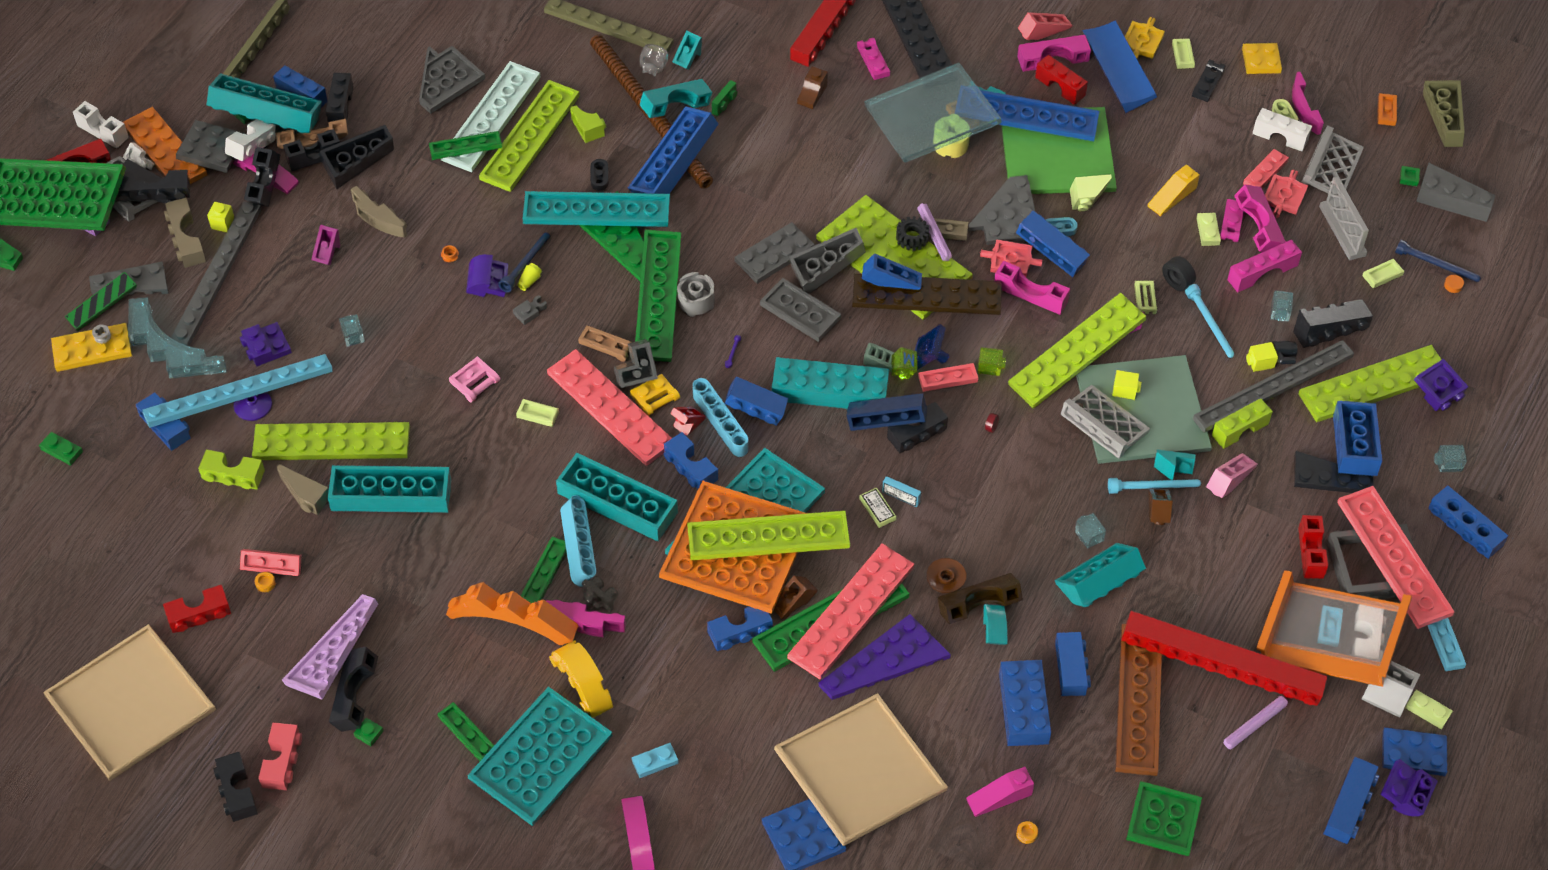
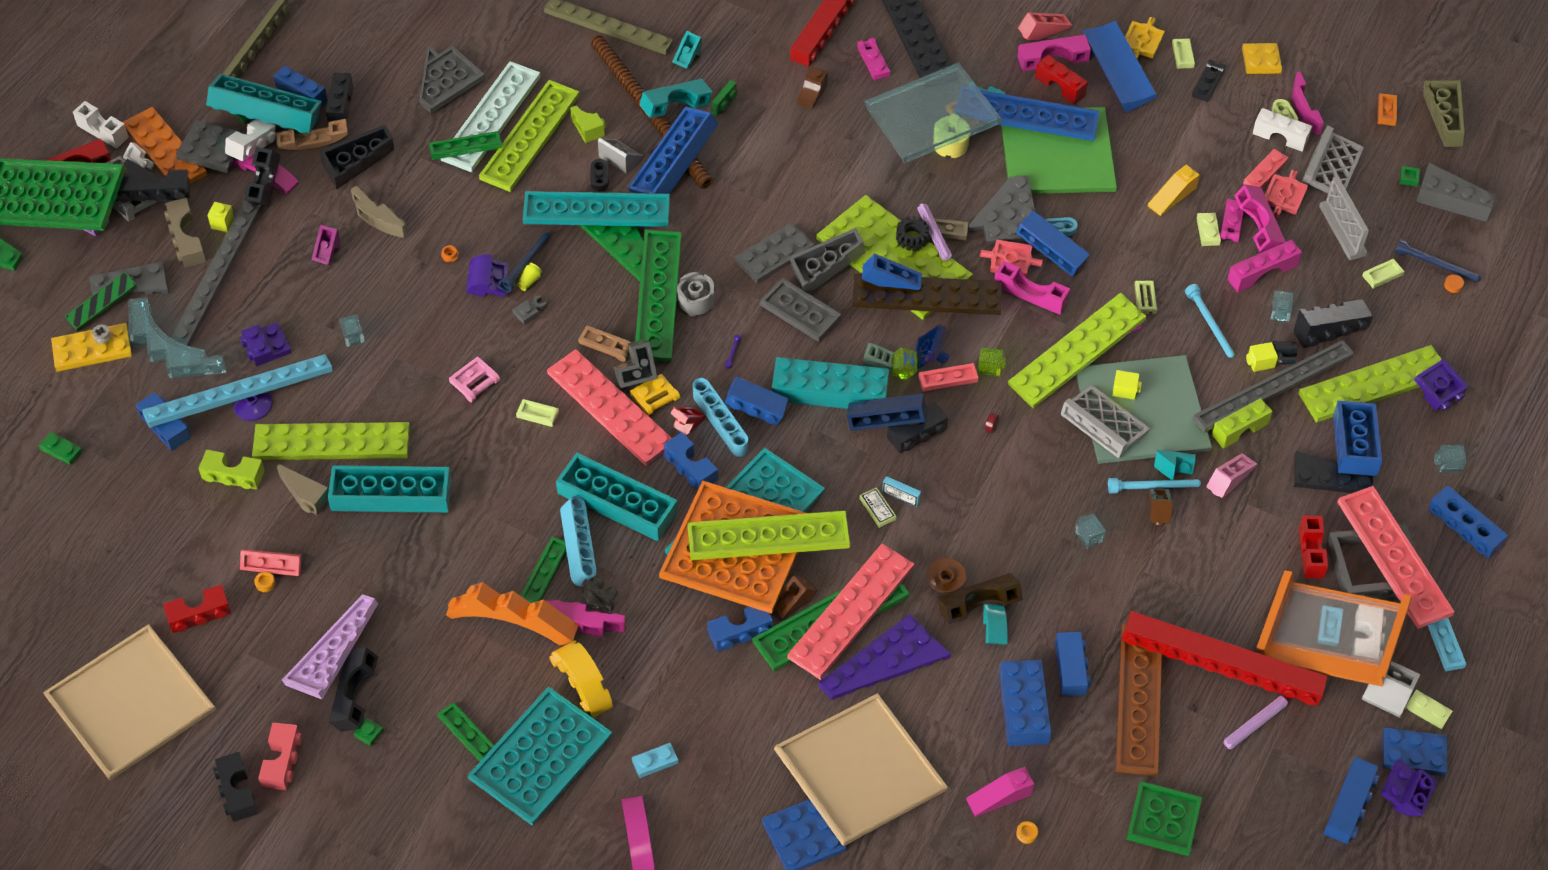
(301, 156): black arch -> none
(618, 154): none -> light grey slope
(653, 59): clear helmet -> none
(1087, 190): yellowish green slope -> none
(1101, 574): teal slope -> none
(1179, 273): black tyre -> none

